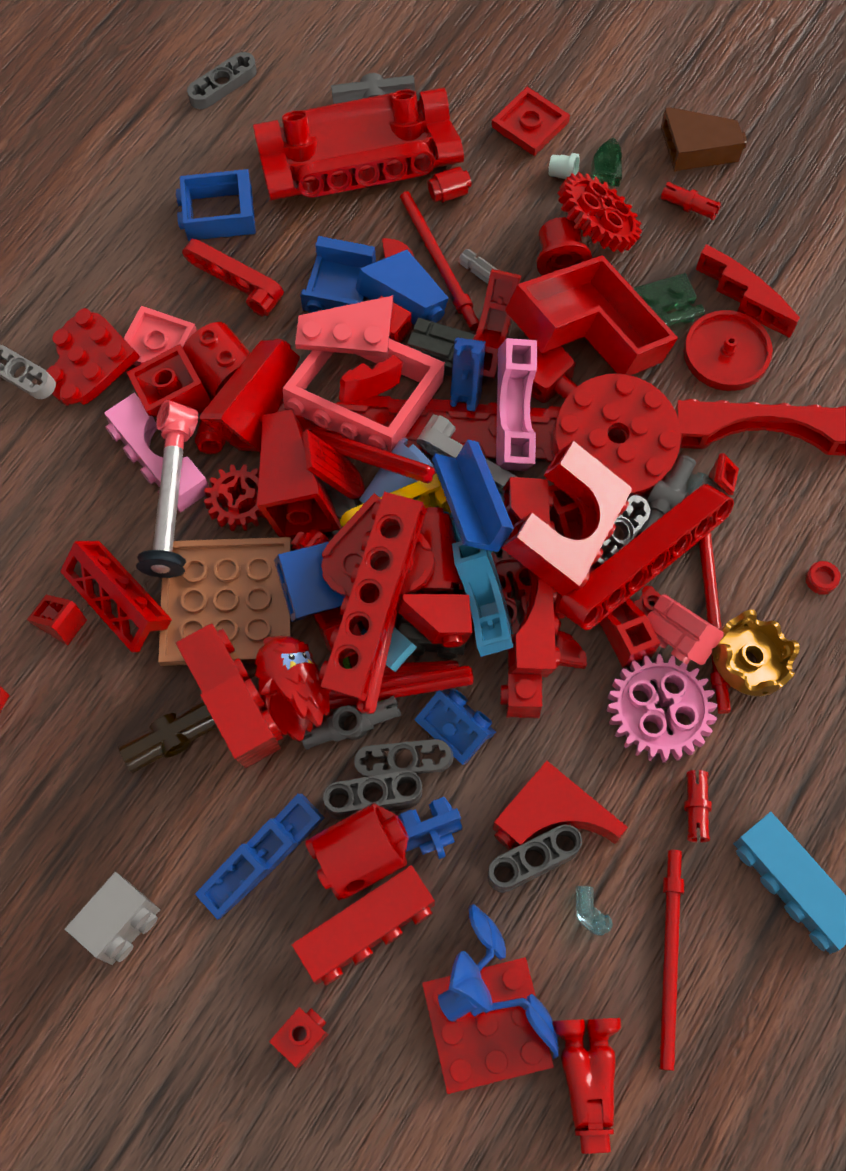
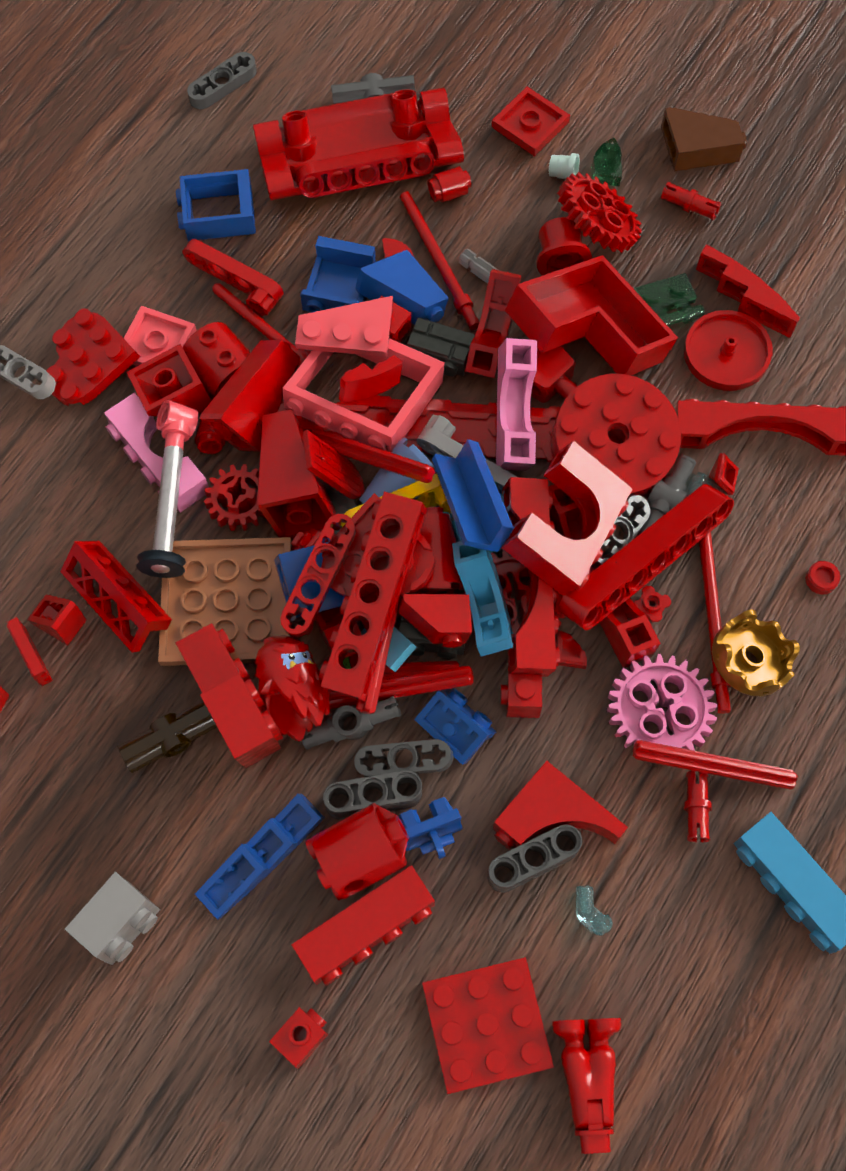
(28, 651): none -> red tile
(254, 319): none -> red piece
(314, 573): none -> red beam
(467, 372): blue hinge -> none
(470, 994): blue plant -> none
(673, 887): red bar -> none
(683, 630): coral brick -> none
(714, 764): none -> red axle

